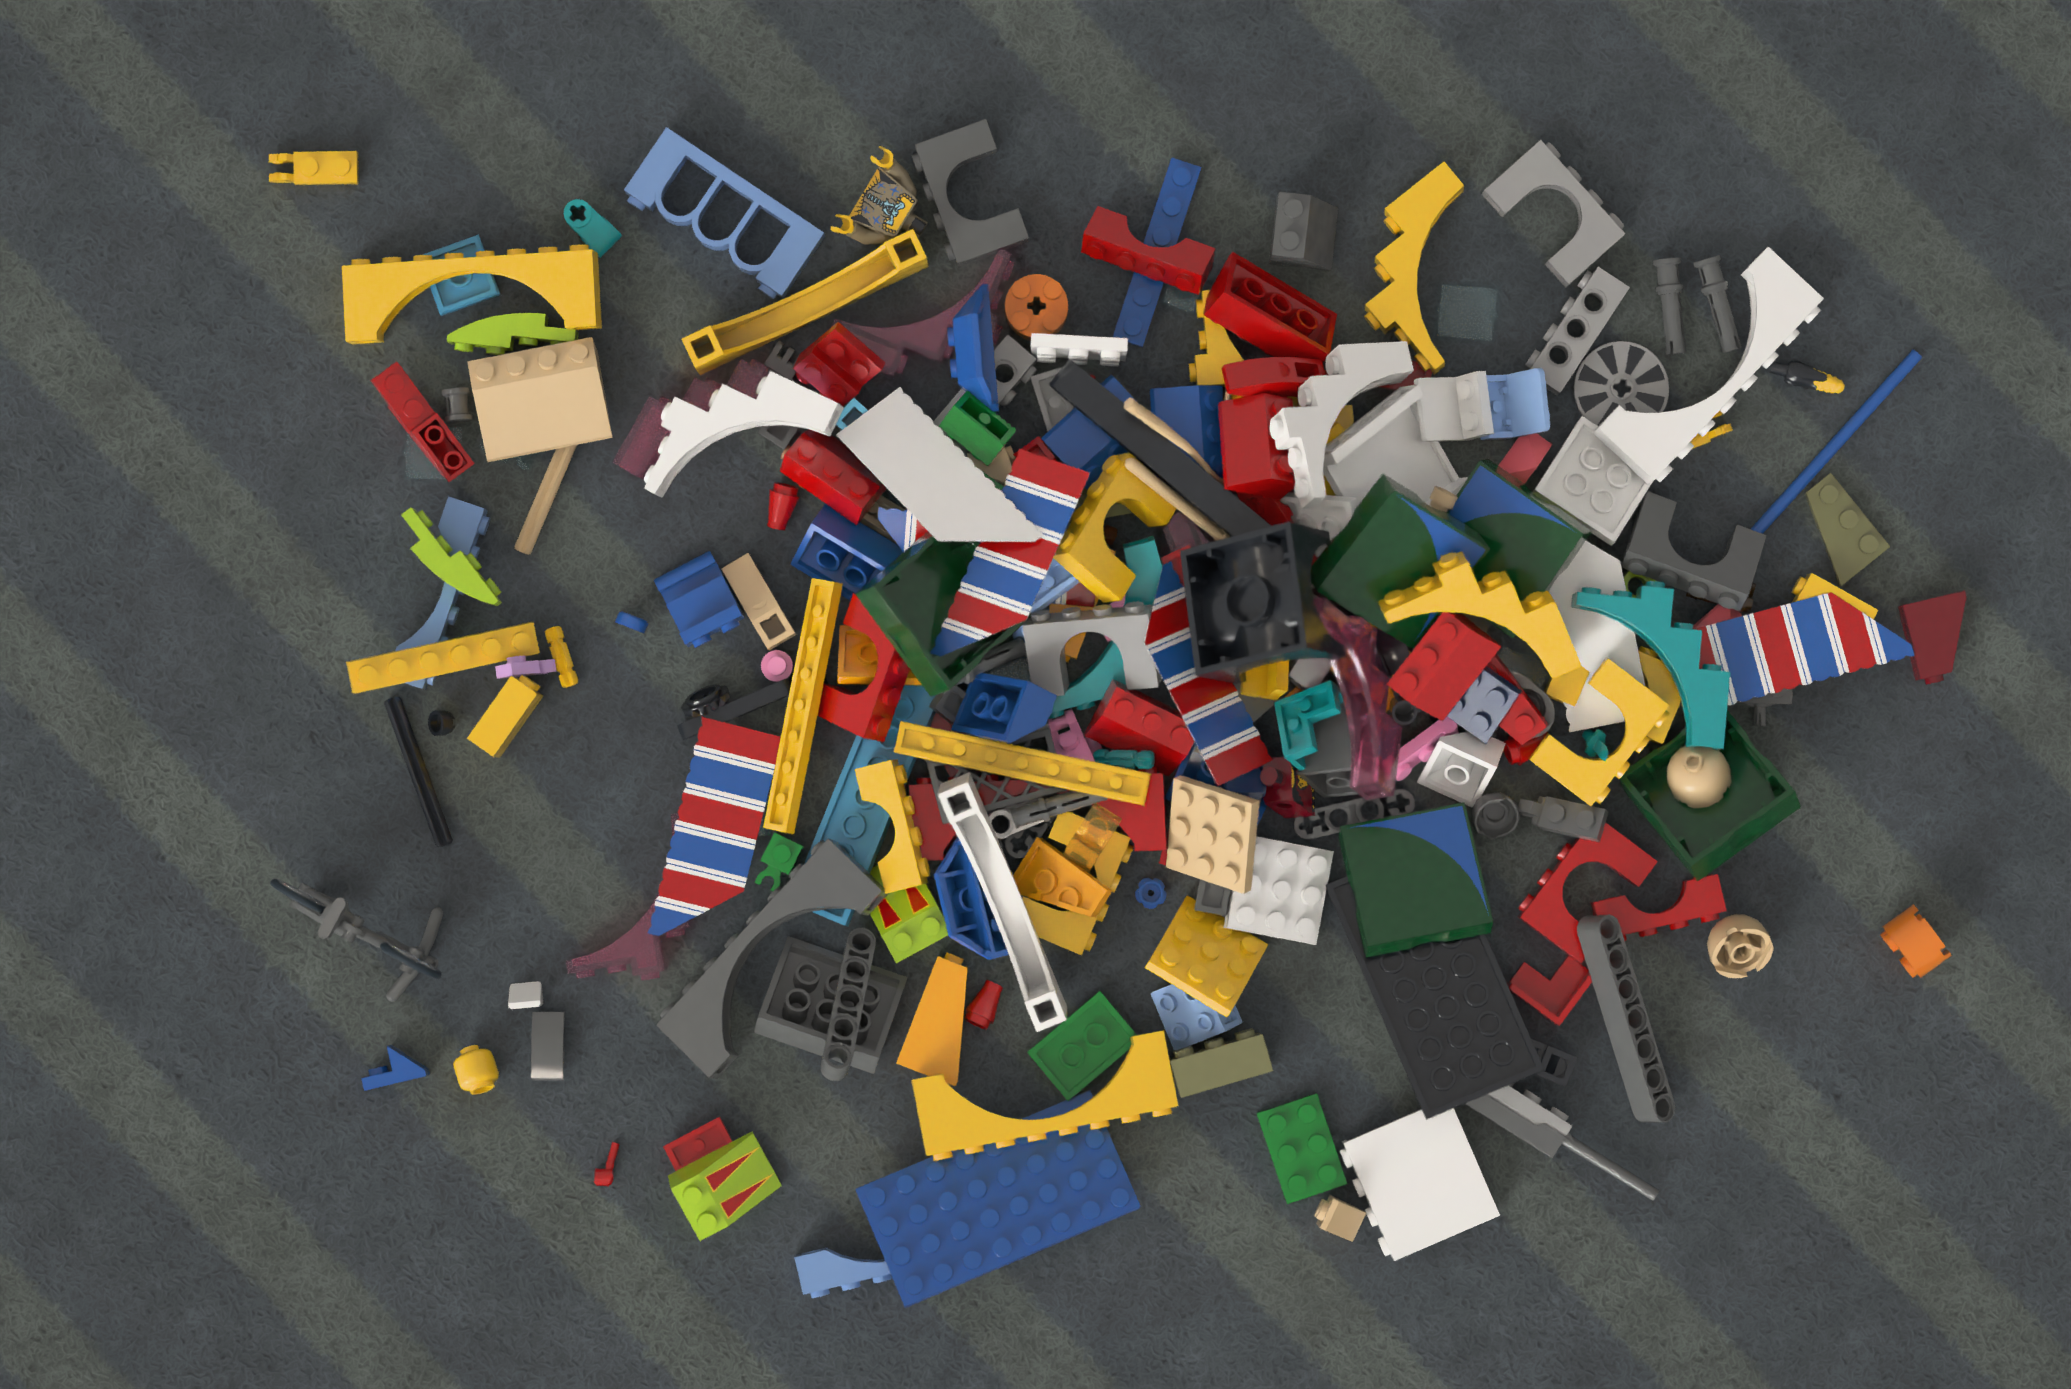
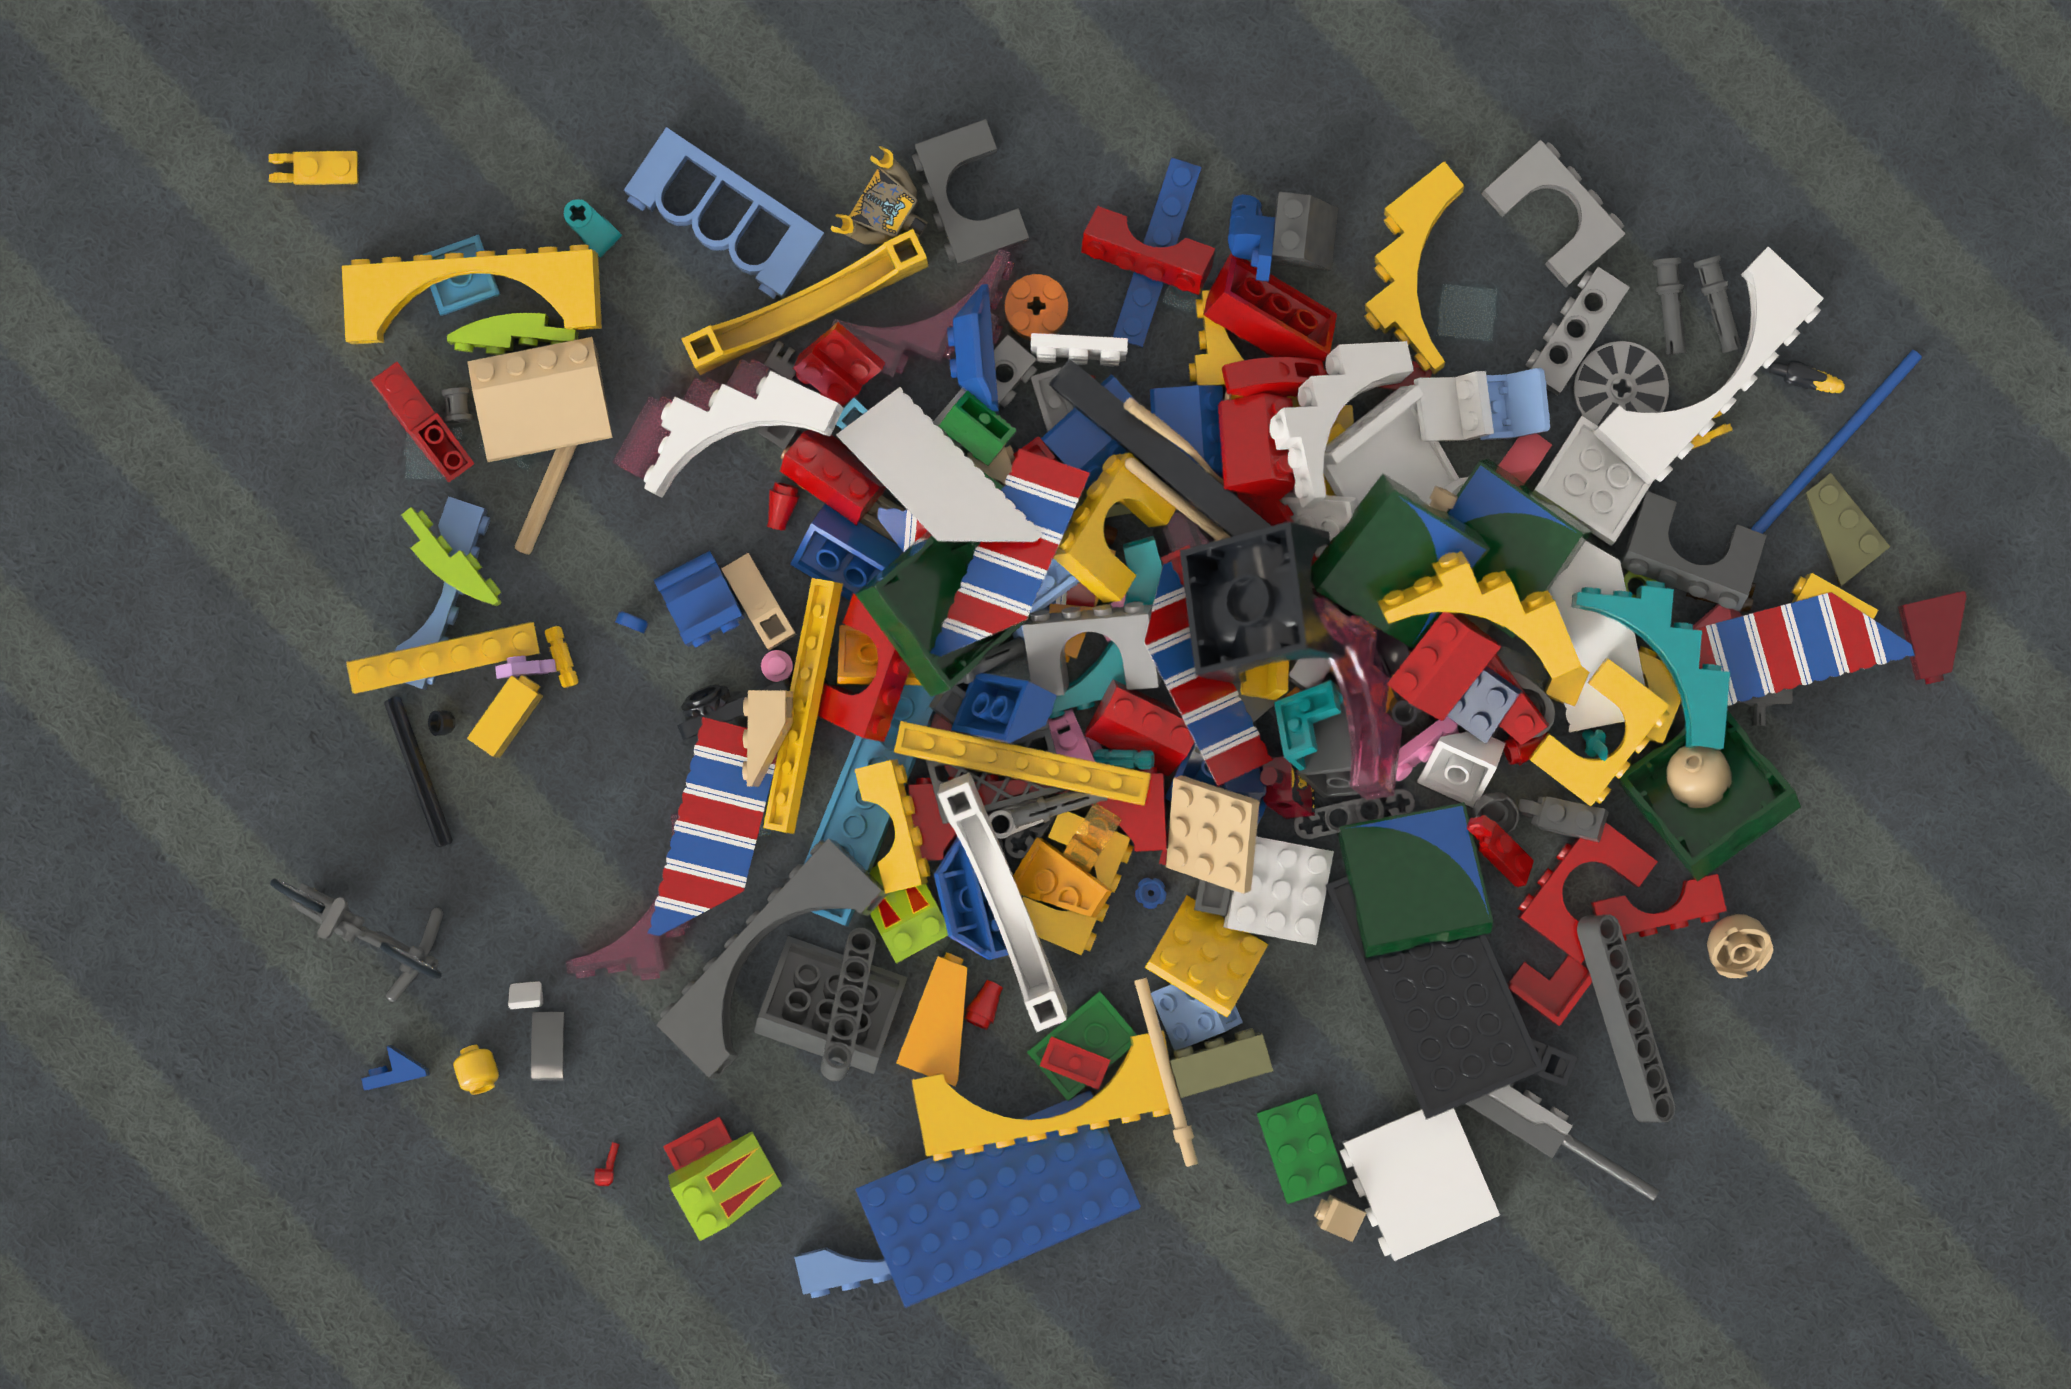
(768, 724): none -> tan slope
(781, 857): green brick -> none
(1074, 1062): none -> red plate
(1183, 1133): none -> tan bar
(1251, 234): none -> blue plate
(1501, 850): none -> red hinge
(1915, 941): orange brick -> none

